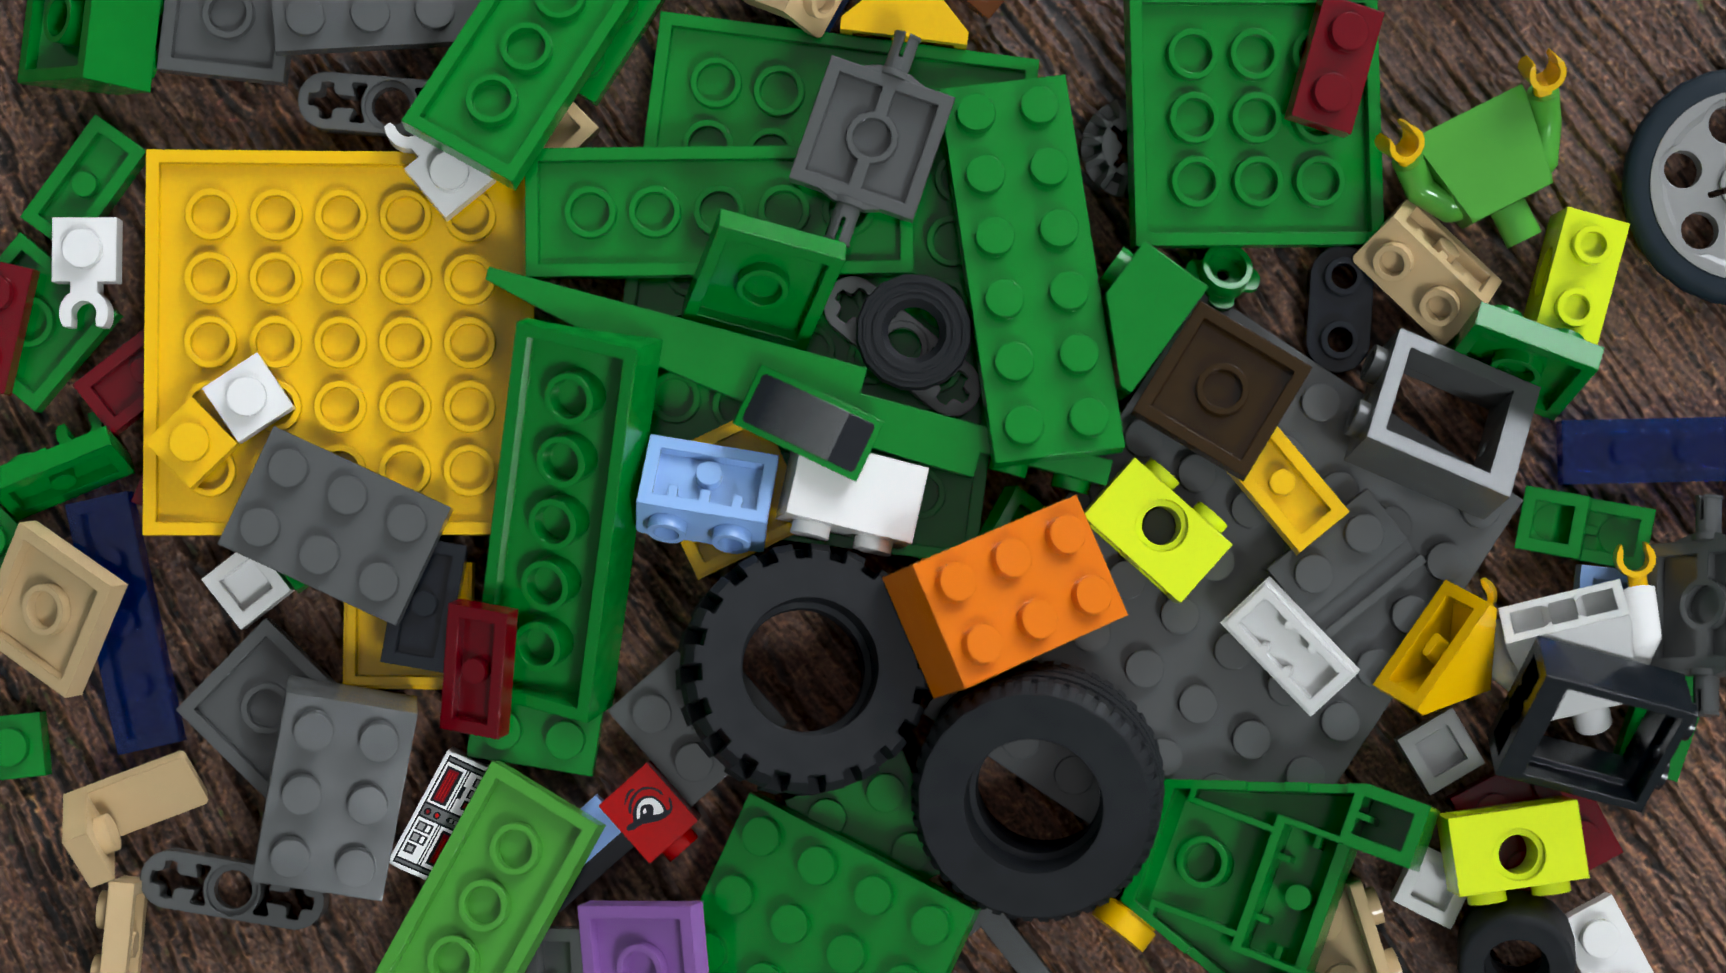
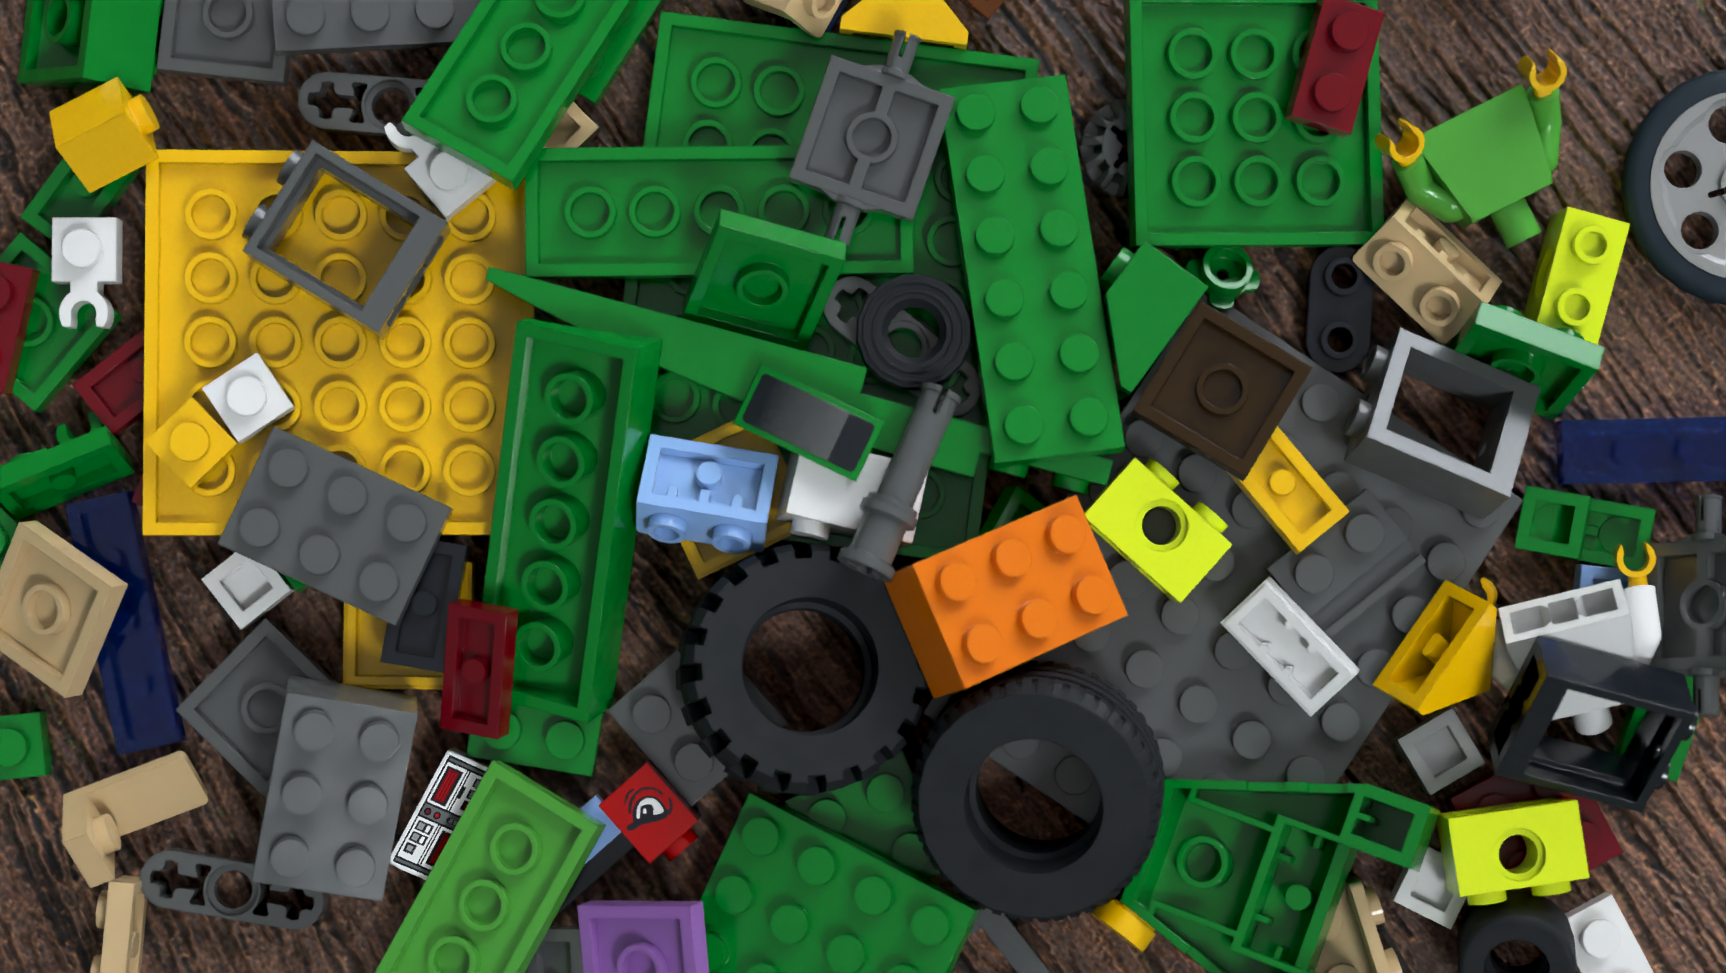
(105, 134): none -> yellow brick
(299, 178): none -> dark grey window
(890, 511): none -> dark grey pin

